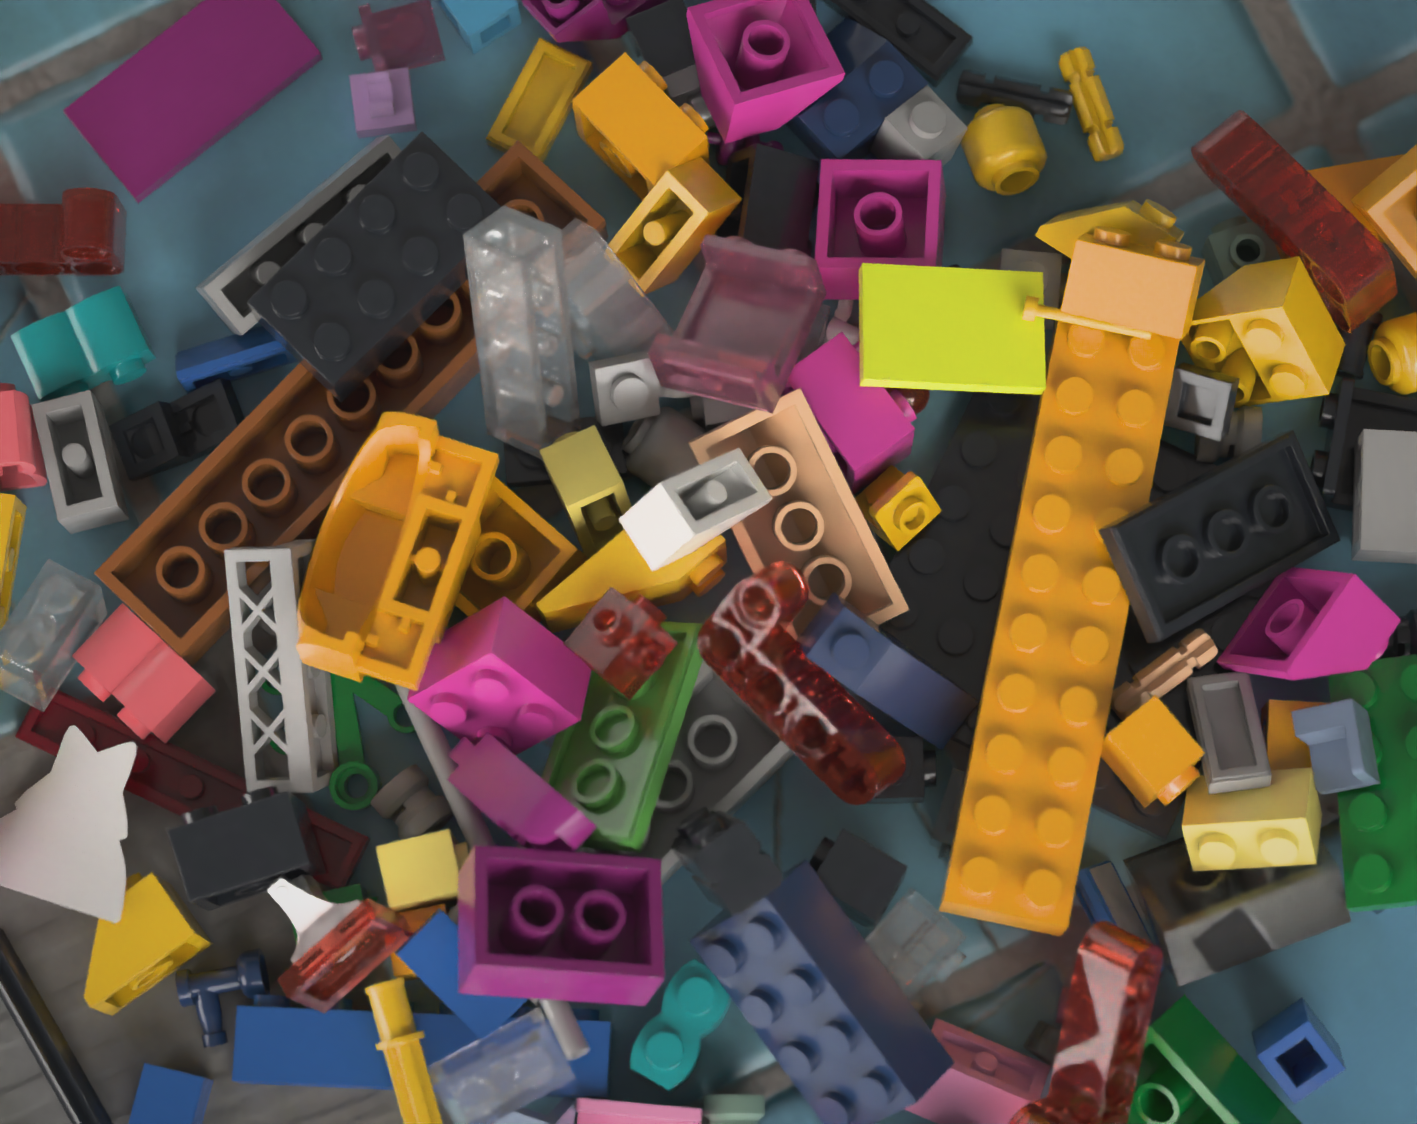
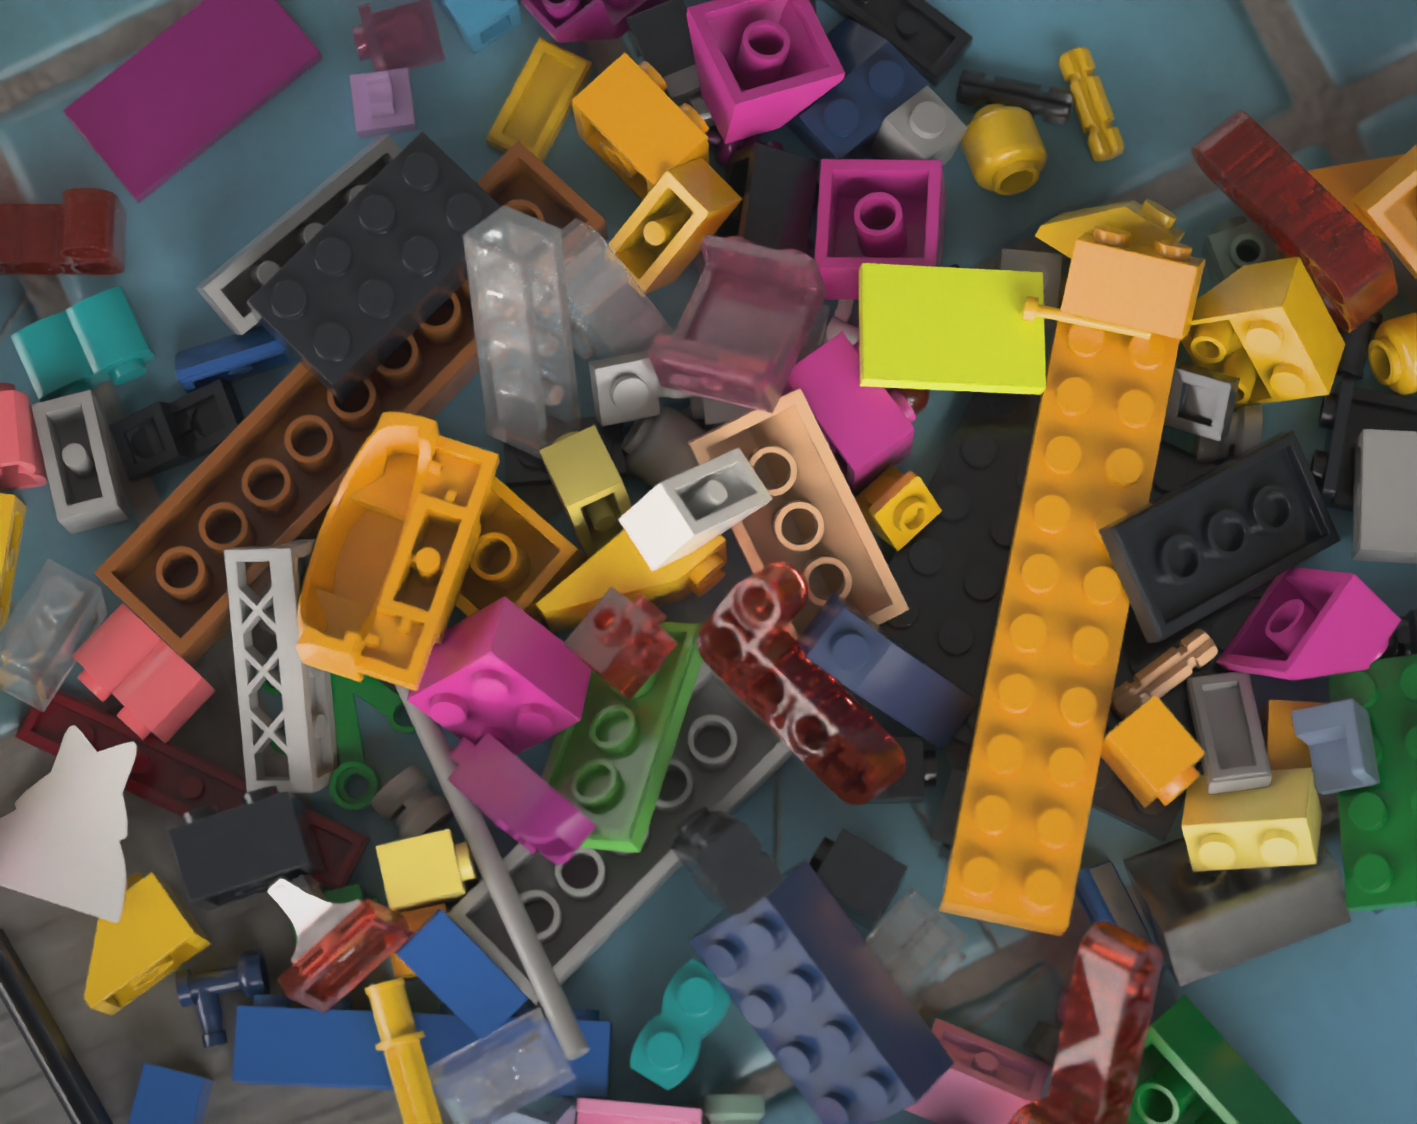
(560, 926): magenta brick -> none
(1298, 1050): blue brick -> none

